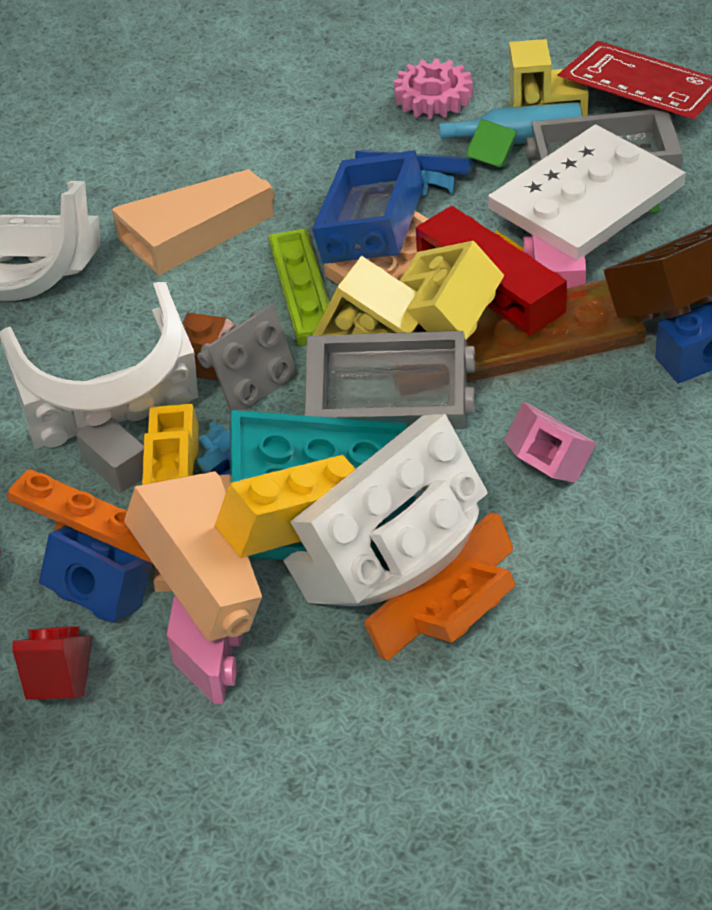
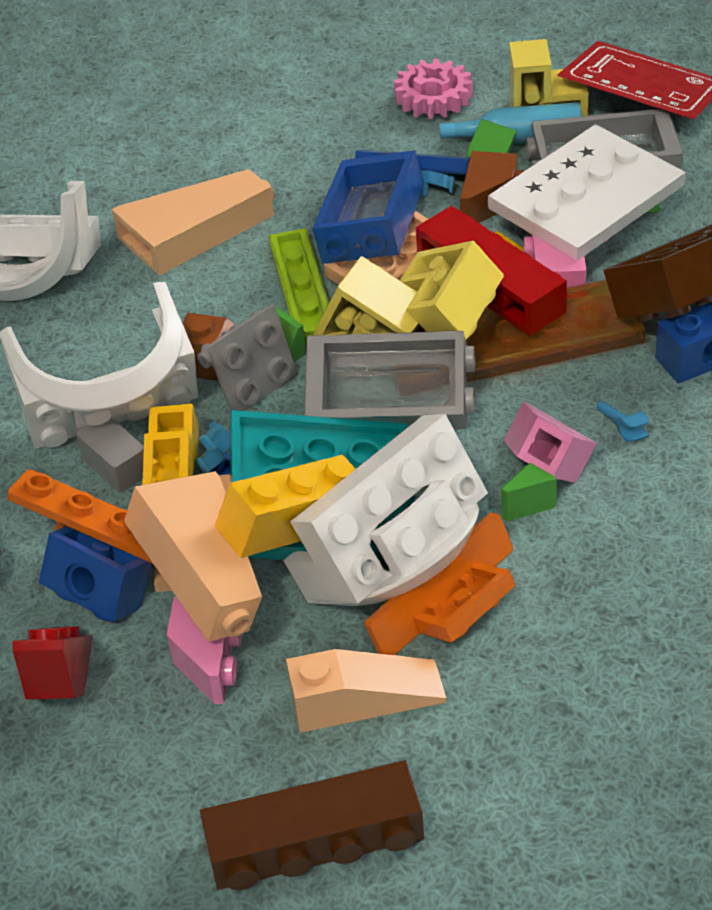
(293, 333): none -> bright green slope
(312, 825): none -> reddish brown brick
(357, 686): none -> light nougat slope
(485, 175): none -> dark orange slope
(528, 493): none -> bright green slope
(629, 426): none -> dark azure hand

